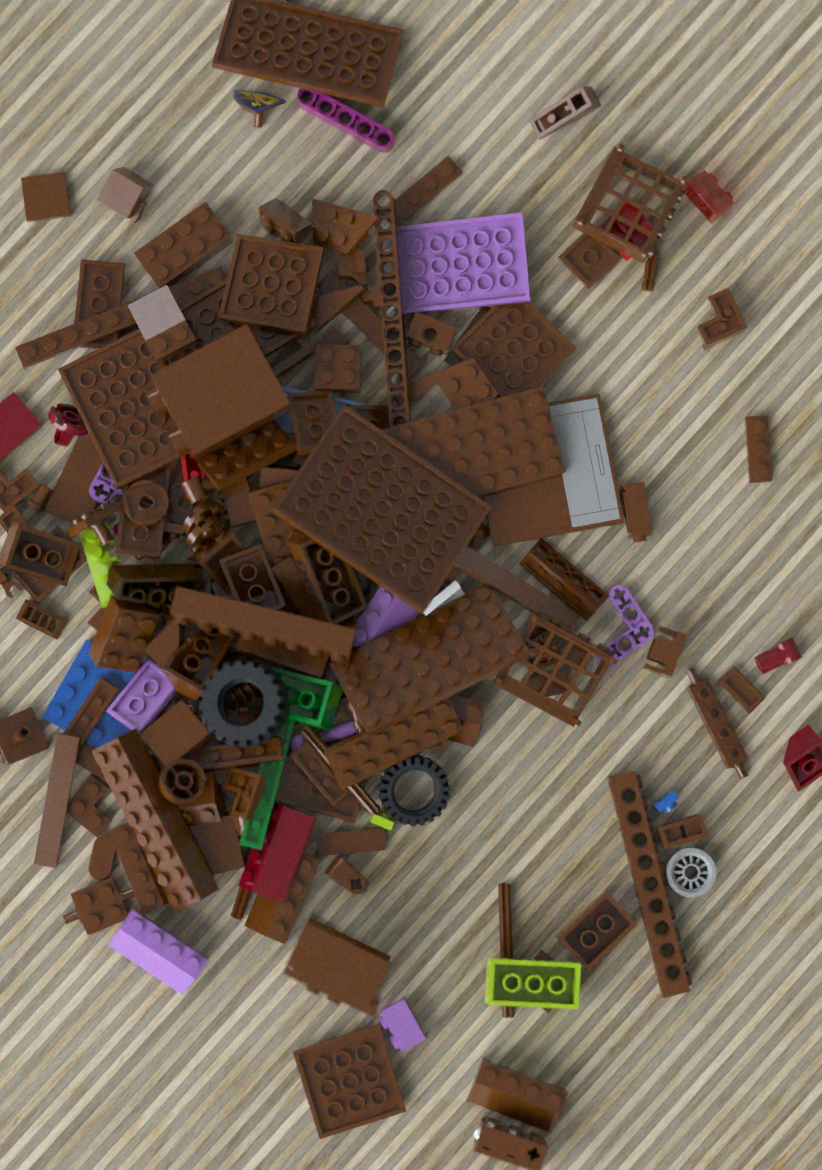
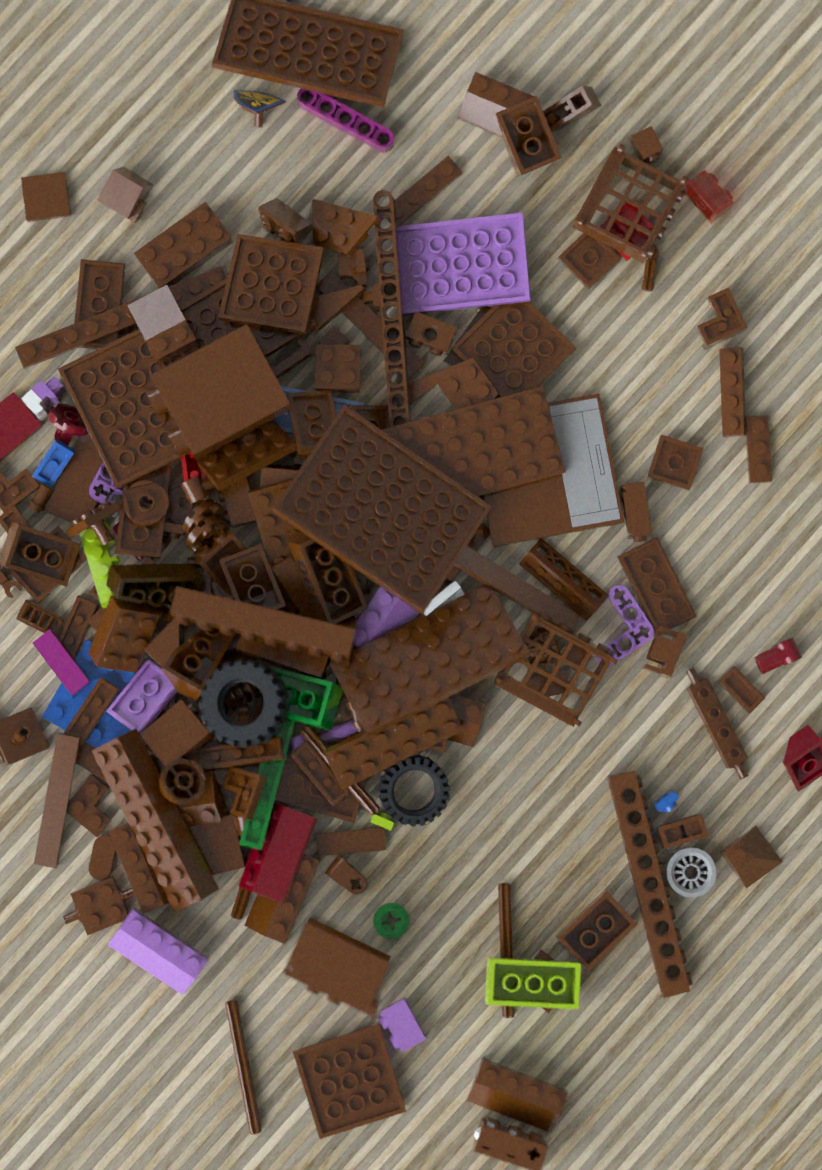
(42, 396): none -> hips
(53, 463): none -> blue plate
(61, 662): none -> magenta tile
(77, 625): none -> reddish brown tile
(243, 1067): none -> reddish brown axle
(397, 912): none -> green gear
(485, 99): none -> slope
(527, 136): none -> reddish brown slope
(647, 145): none -> reddish brown brick
(656, 585): none -> reddish brown tile
(674, 462): none -> reddish brown plate
(732, 392): none -> reddish brown plate
(751, 856): none -> reddish brown slope

